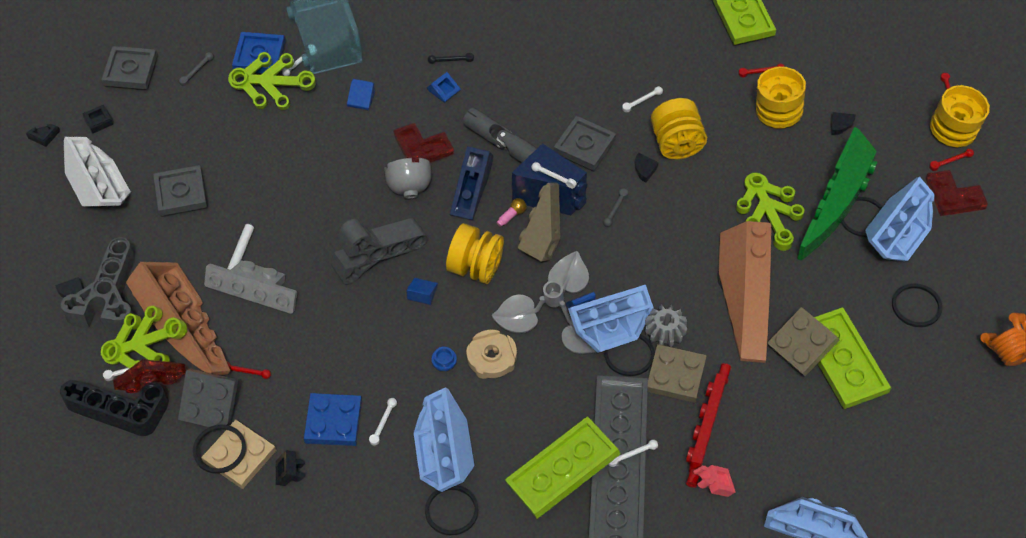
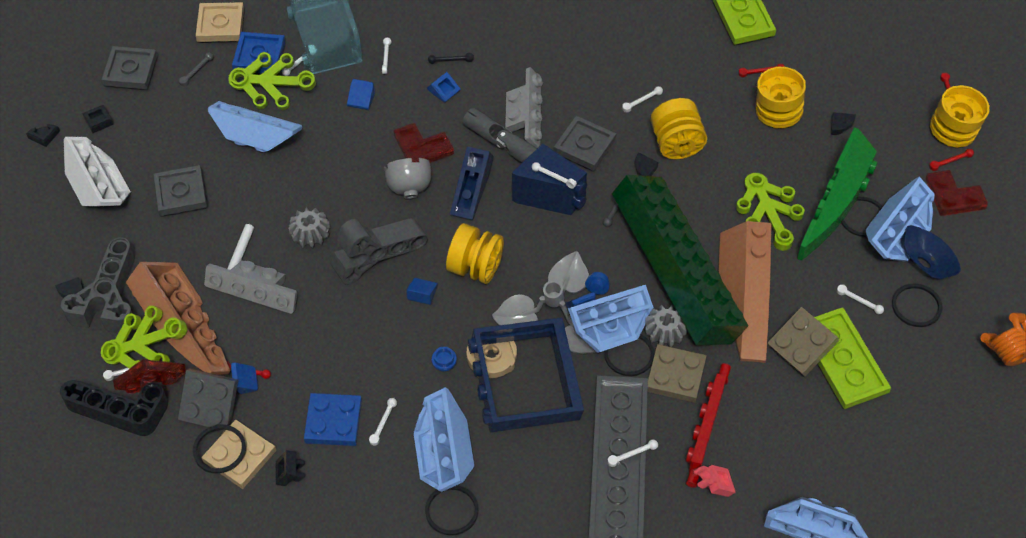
(219, 22): none -> tan plate
(246, 377): none -> blue slope
(251, 127): none -> light blue wedge
(309, 227): none -> light grey gear
(386, 41): none -> white hinge
(517, 207): piece -> none
(521, 331): none -> dark blue window
(524, 108): none -> light grey bracket
(543, 230): dark tan slope -> none
(562, 467): lime plate -> none
(597, 283): none -> blue plate
(679, 260): none -> dark green brick
(842, 290): none -> white hinge
(925, 245): none -> dark blue piece

